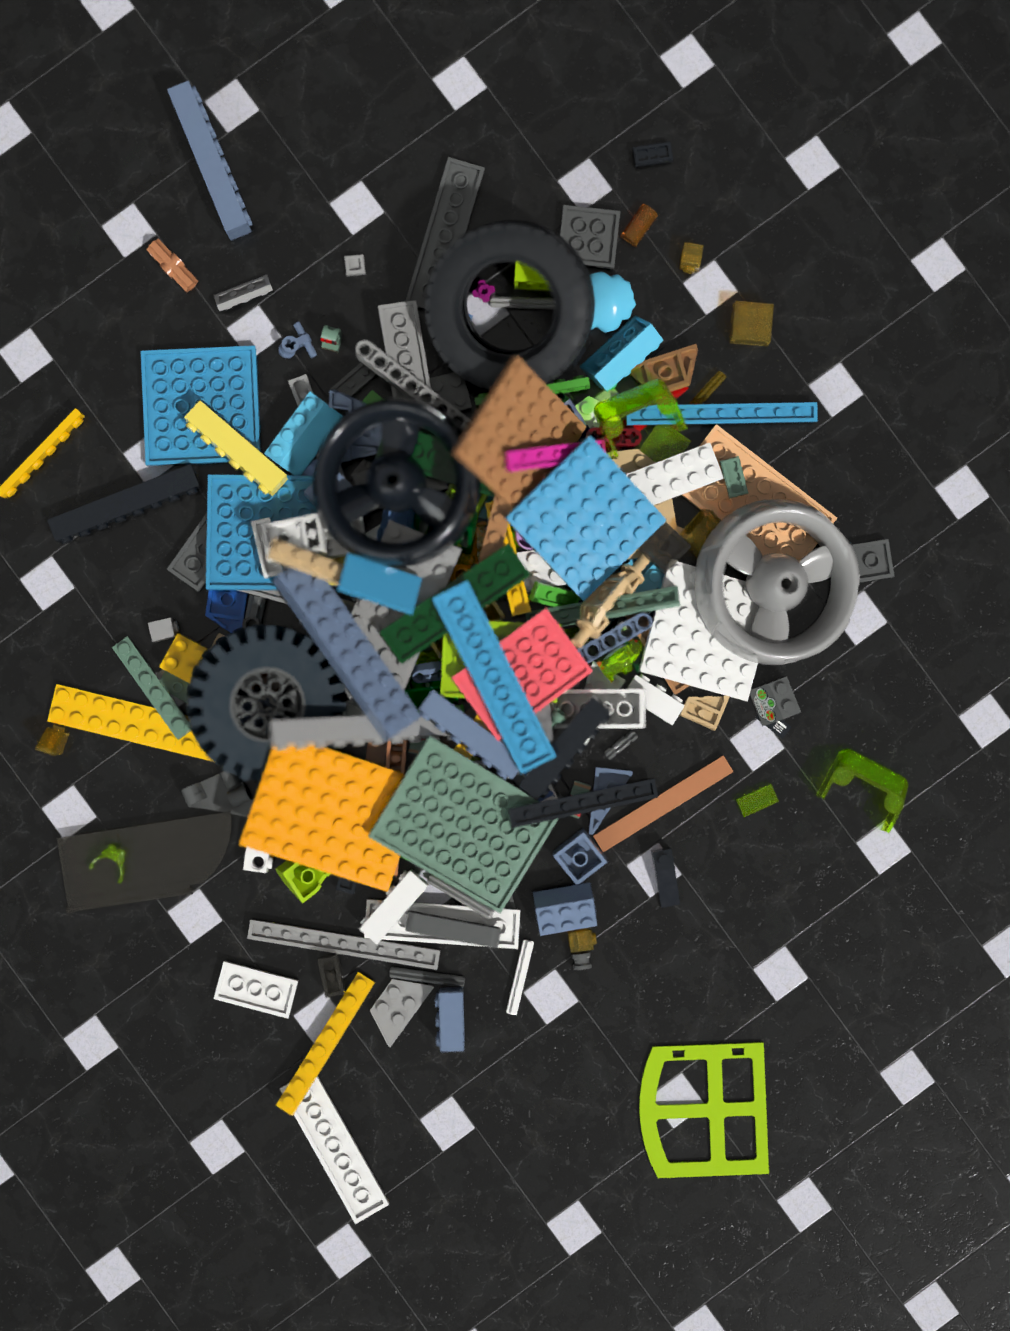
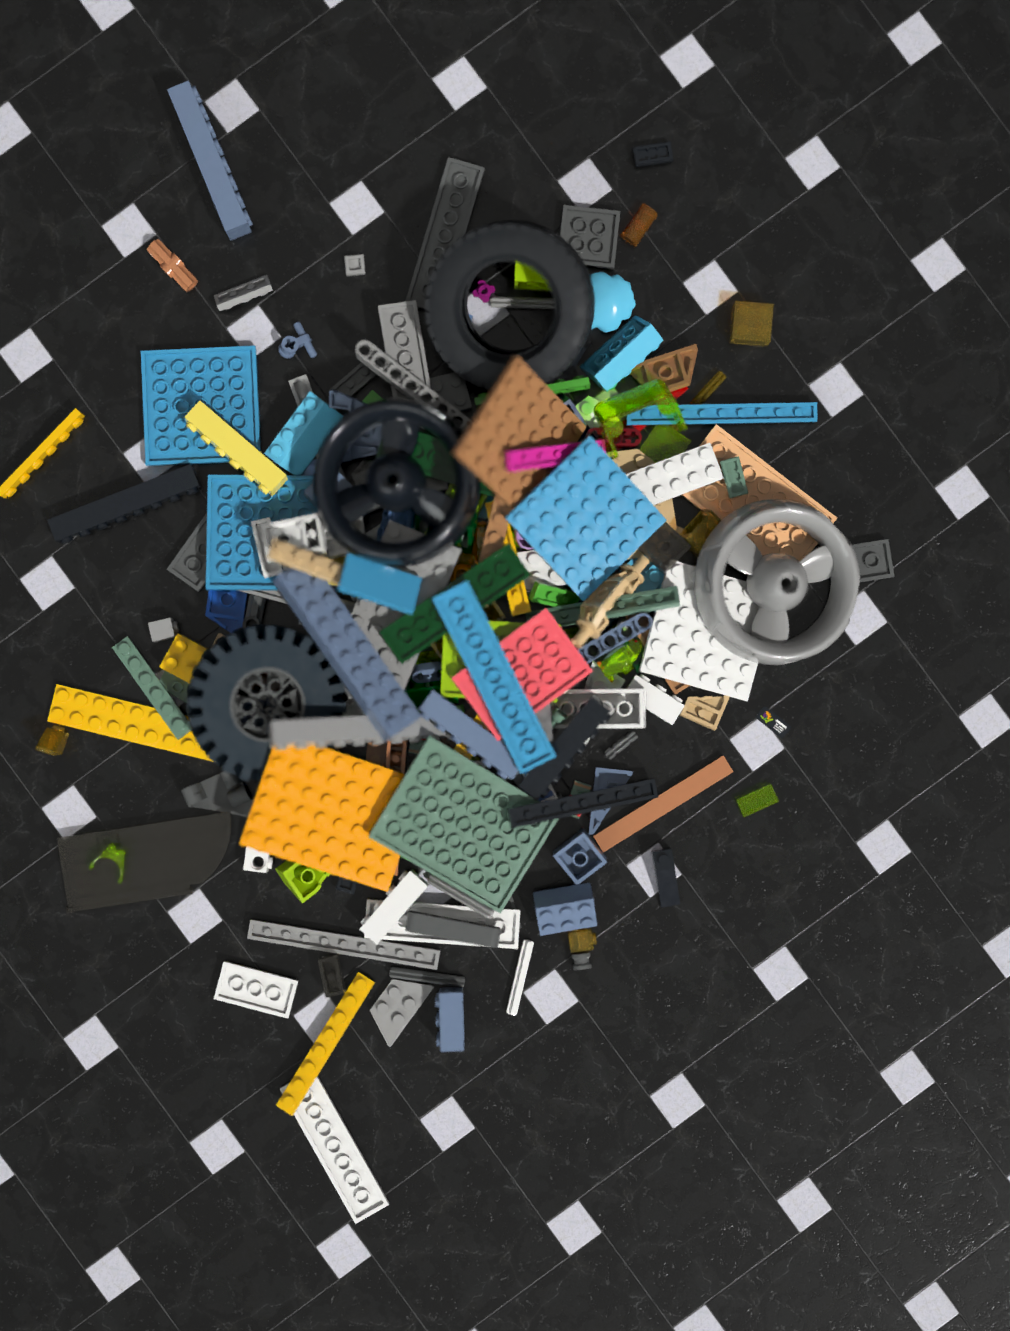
(331, 338): sand green leg -> none
(691, 257): clear yellow brick -> none
(714, 1109): lime window -> none
(774, 701): dark grey slope -> none
(850, 764): clear neon green windscreen -> none

